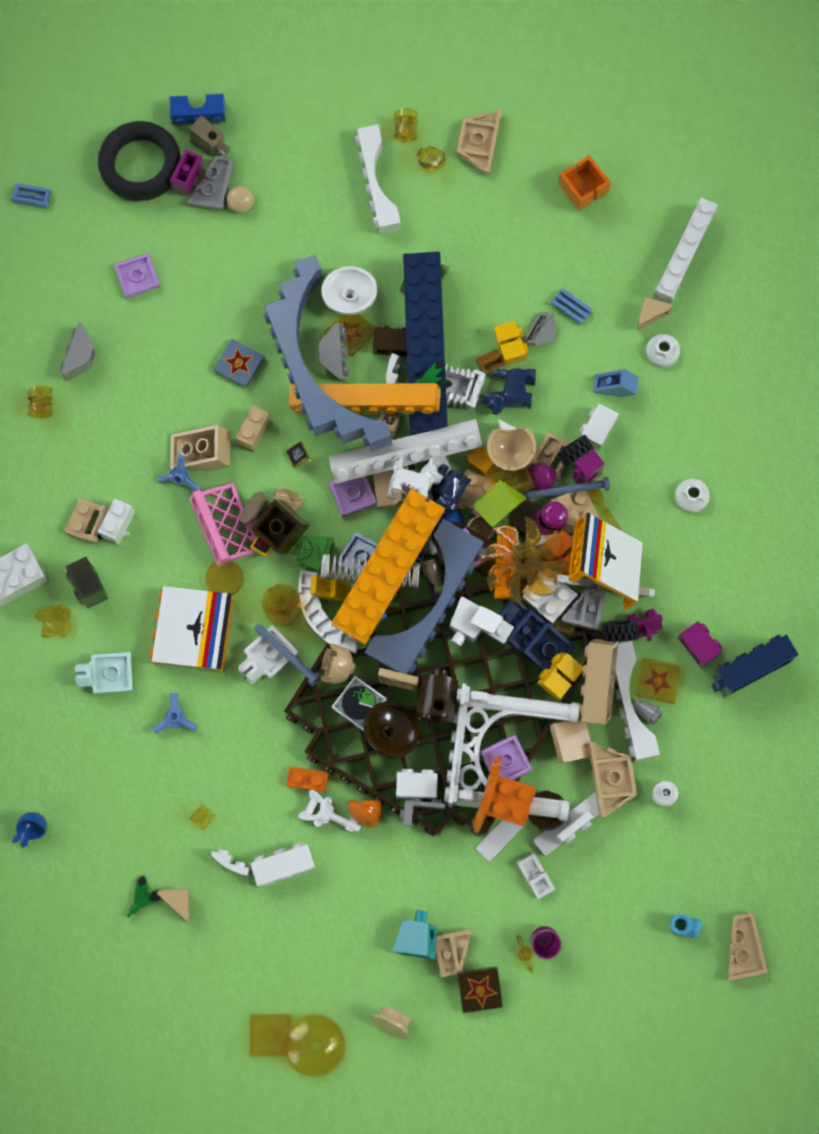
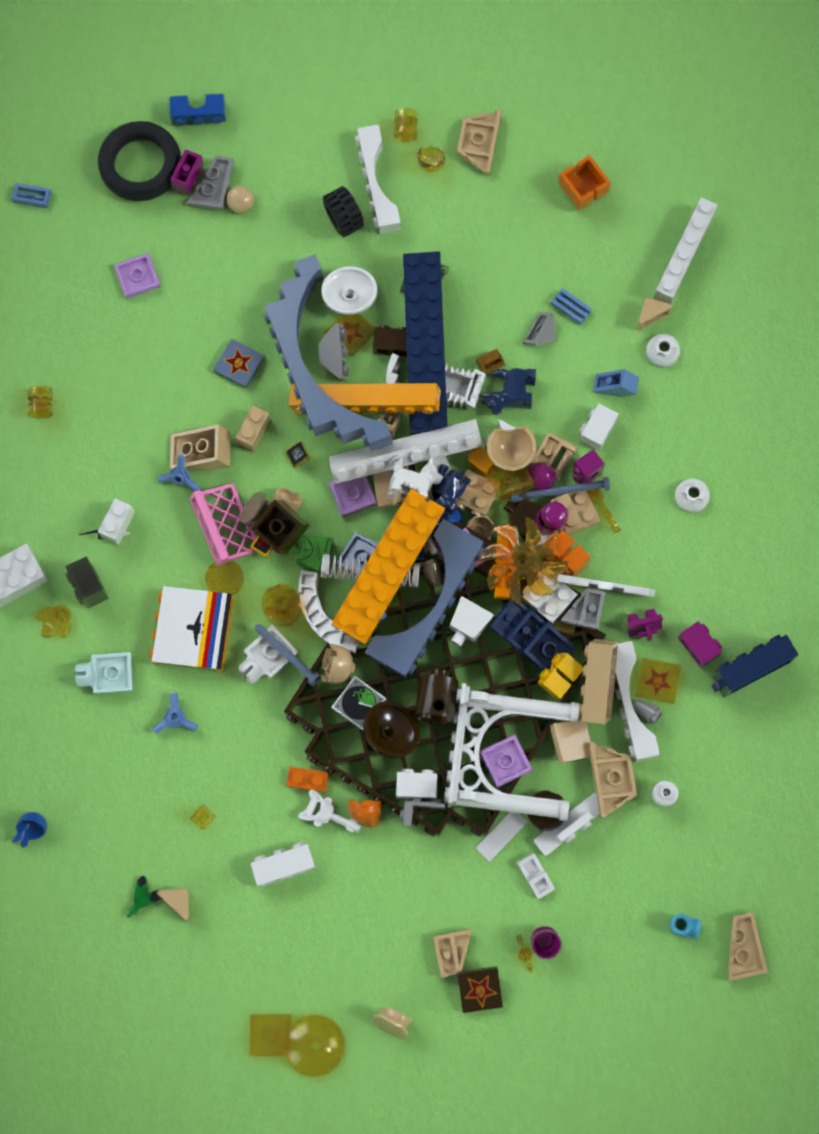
(79, 354): light grey slope -> none
(81, 520): tan plate -> none
(208, 137): dark tan torso -> none
(226, 860): white slope -> none
(329, 589): yellow slope -> none
(343, 211): none -> black tyre
(398, 679): tan tile -> none
(416, 937): teal torso -> none
(430, 376): green piece -> none
(492, 624): white slope -> none
(498, 503): lime slope -> none
(504, 798): orange piece -> none
(511, 344): yellow piece -> none
(575, 450): black tyre -> none
(606, 557): panel -> none
(619, 630): black tyre -> none

